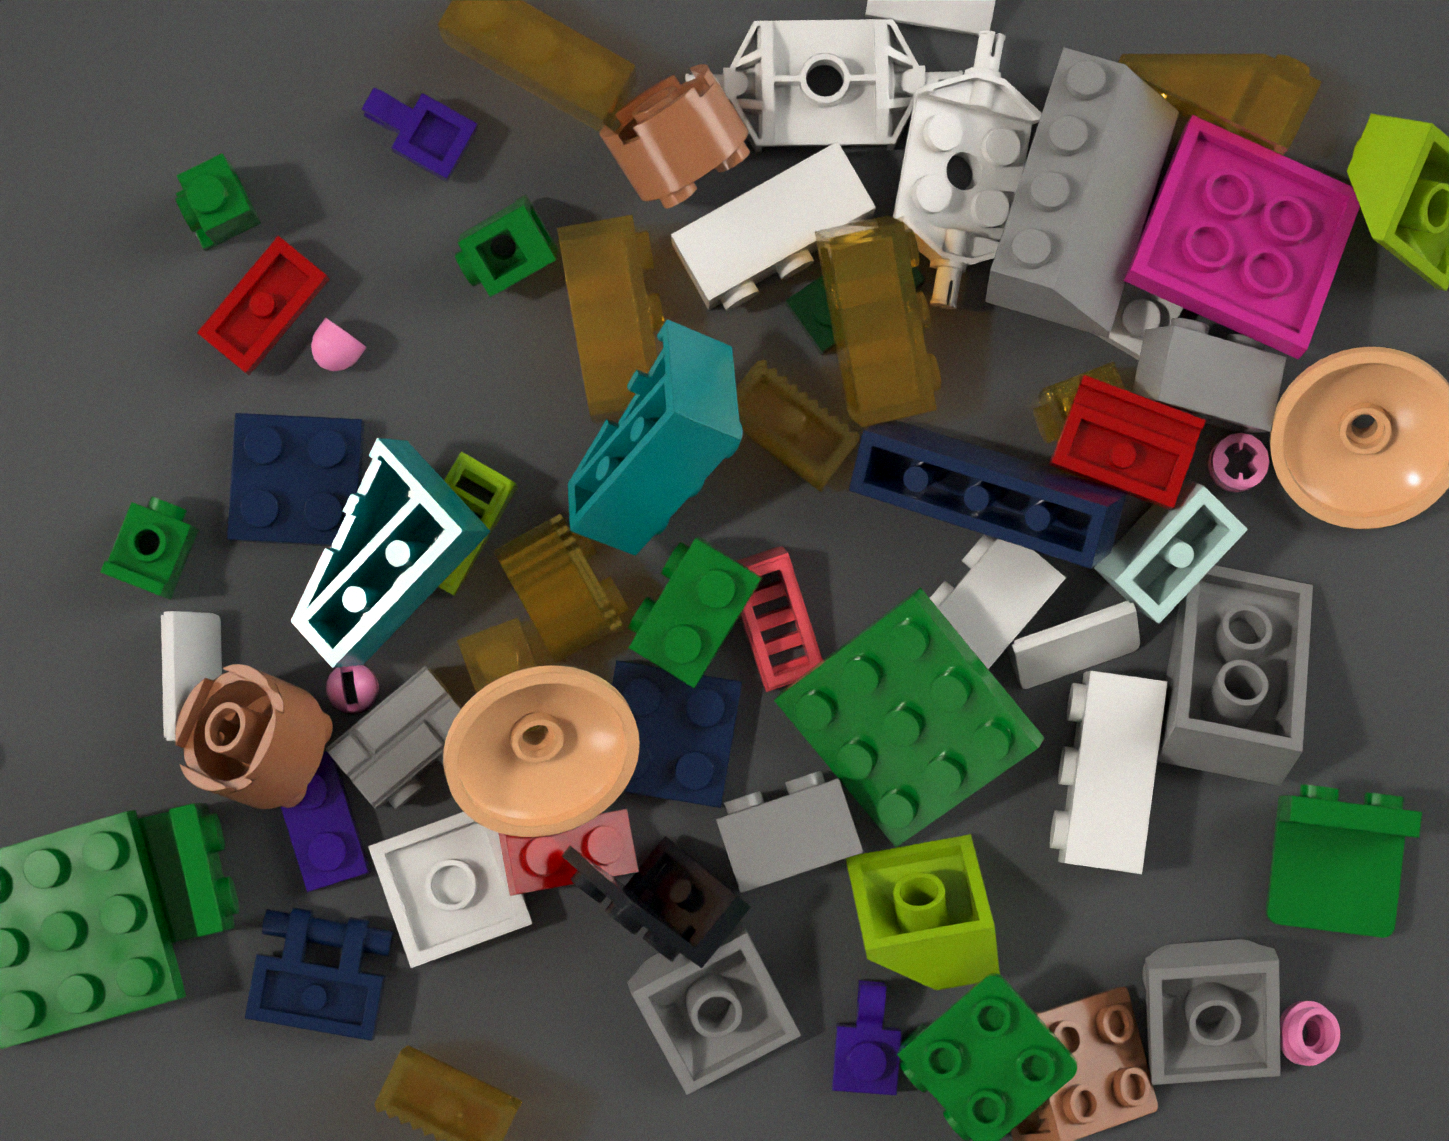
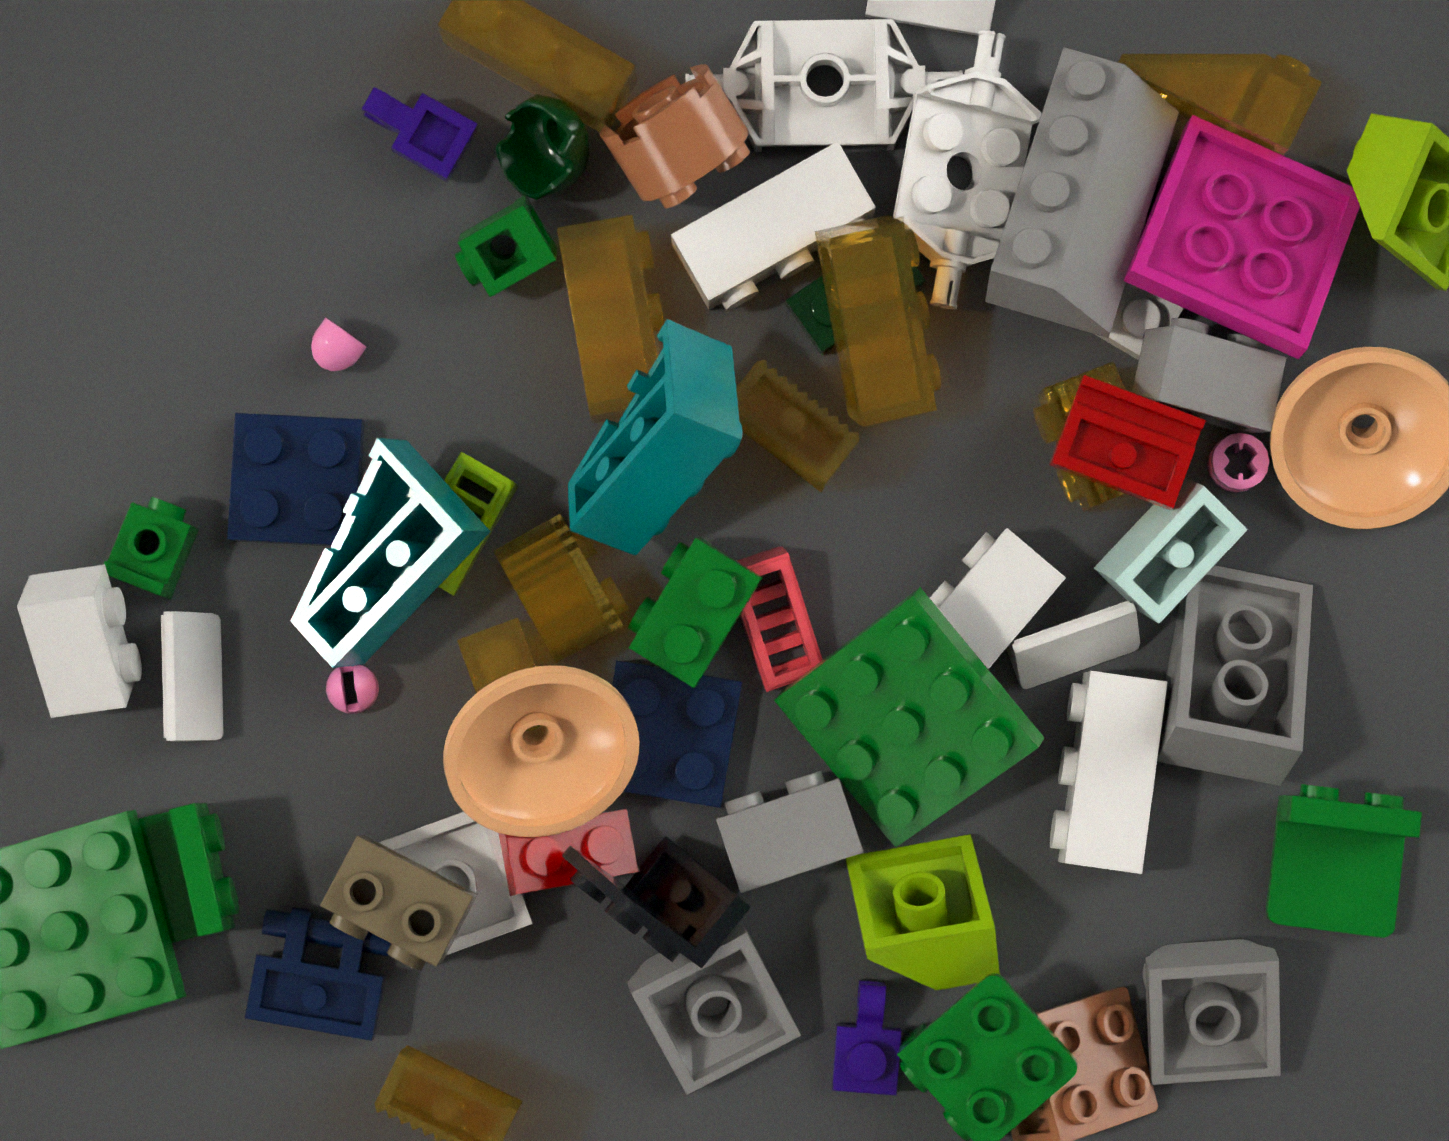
(79, 640): none -> white brick
(215, 202): green brick -> none
(252, 738): nougat brick -> none
(263, 305): red plate -> none
(326, 830): dark purple plate -> none
(397, 902): none -> dark tan brick
(398, 740): light grey brick -> none
(544, 147): none -> dark green hair
(988, 492): dark blue brick -> none
(1322, 1034): bright pink plate -> none

